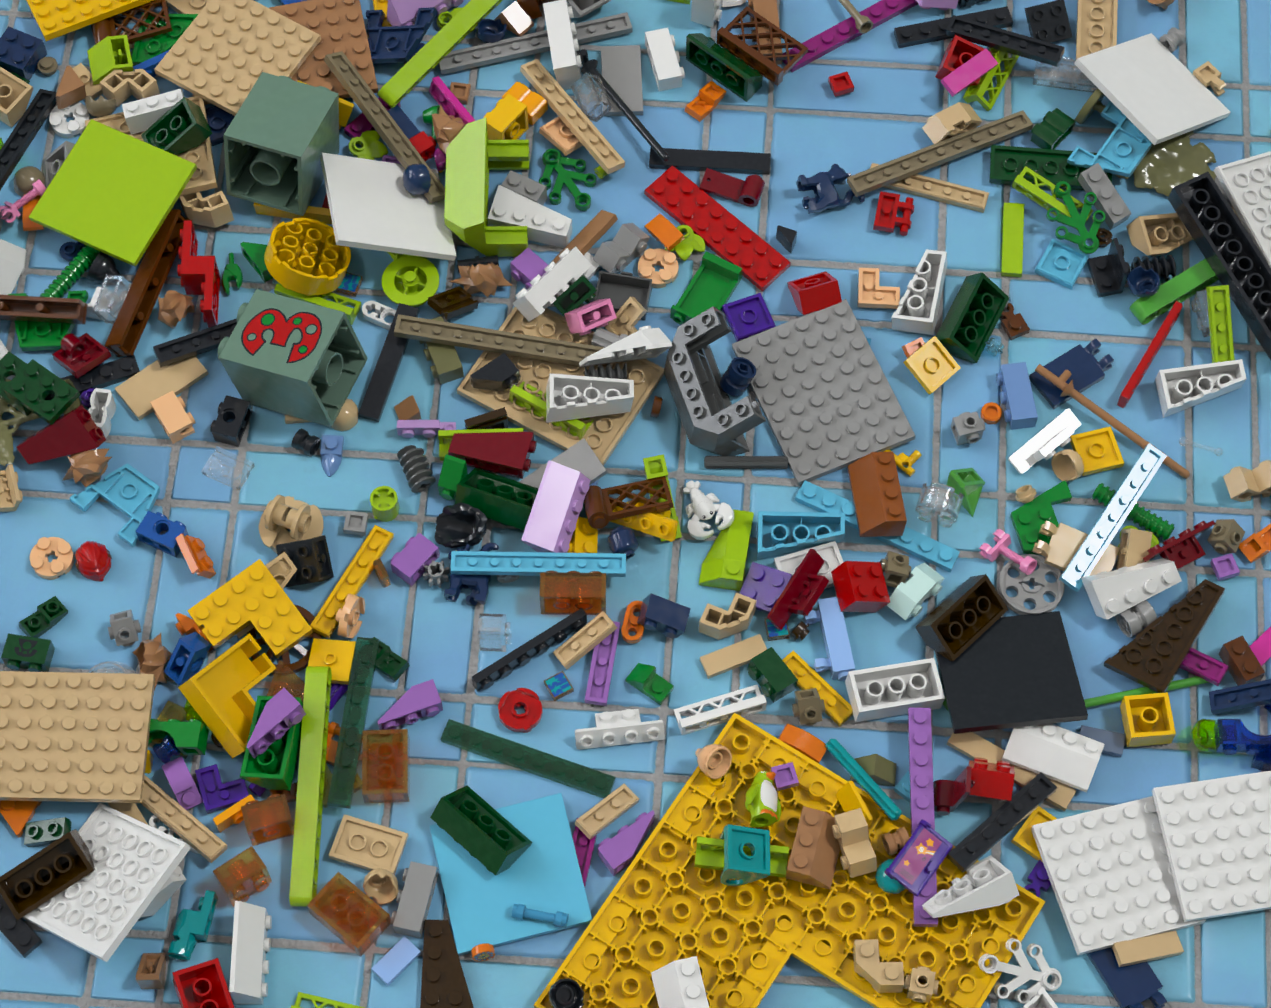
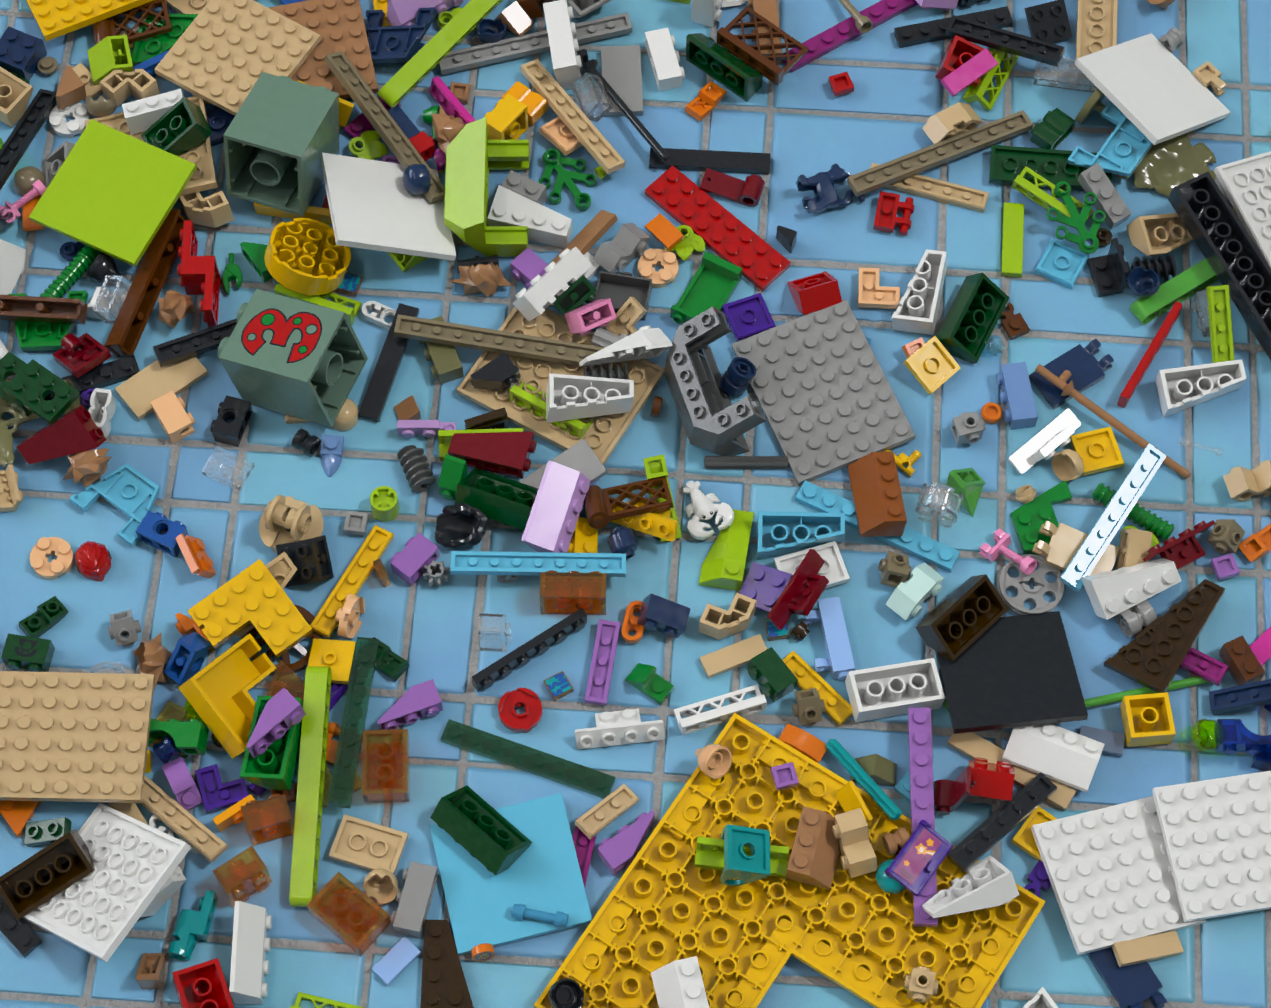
(410, 280): lime wheel -> none
(452, 302): dark brown plate -> none
(476, 583): dark blue animal -> none
(585, 640): tan tile -> none
(763, 800): lime animal -> none
(860, 586): red brick -> none
(883, 976): tan brick -> none
(1023, 972): white plant -> none

